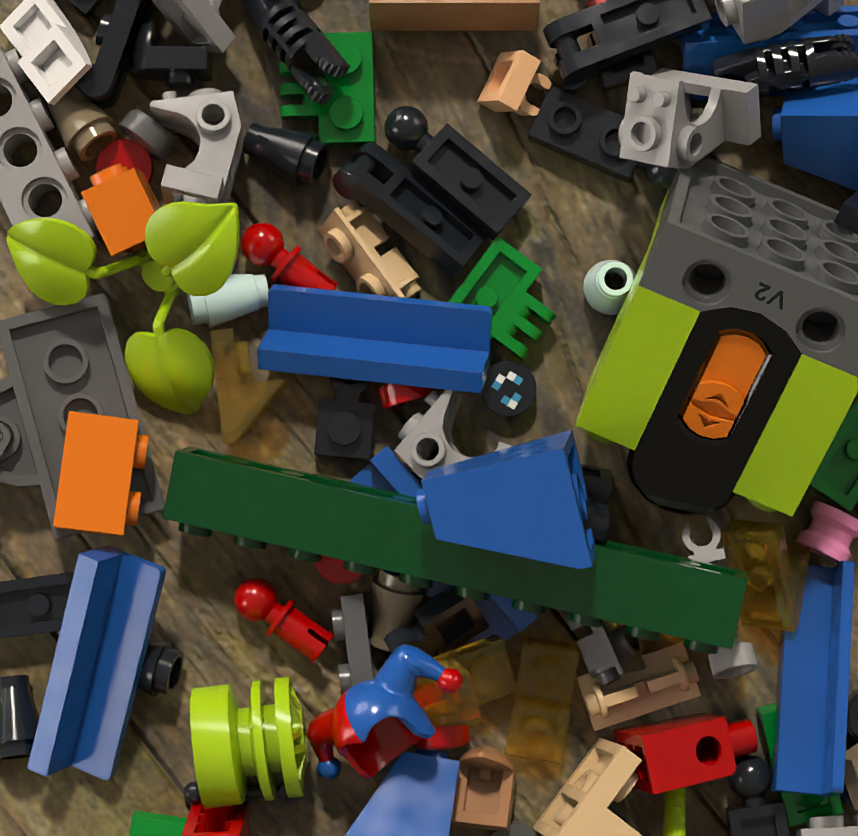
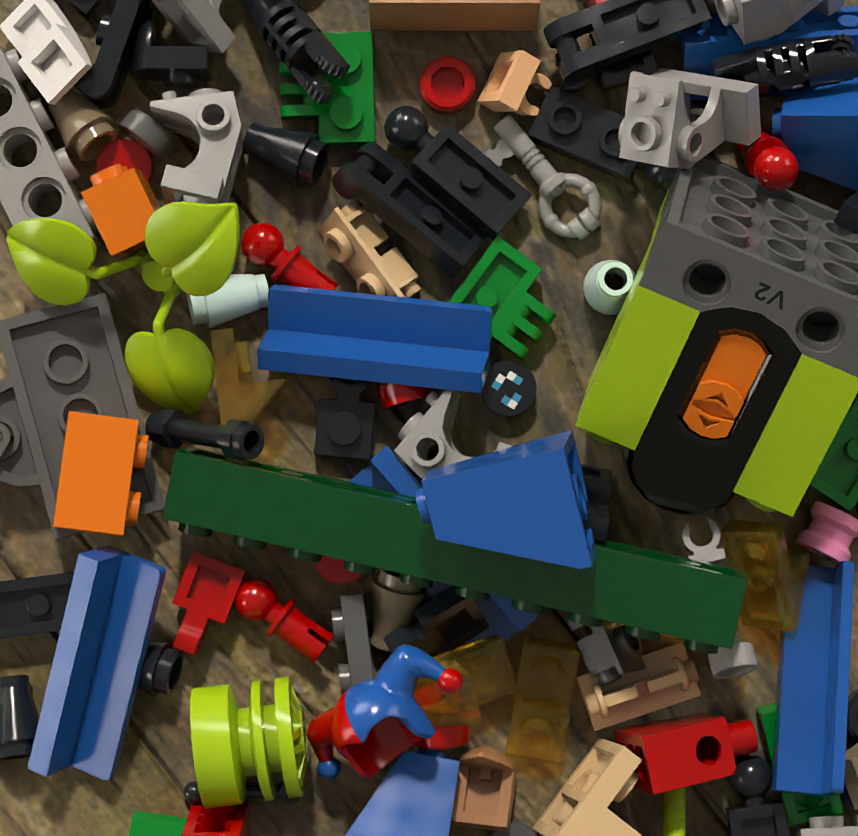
(207, 594): none -> red plate
(236, 439): none -> black bar
(447, 85): none -> red tile
(552, 183): none -> light grey piece
(770, 162): none -> red pin

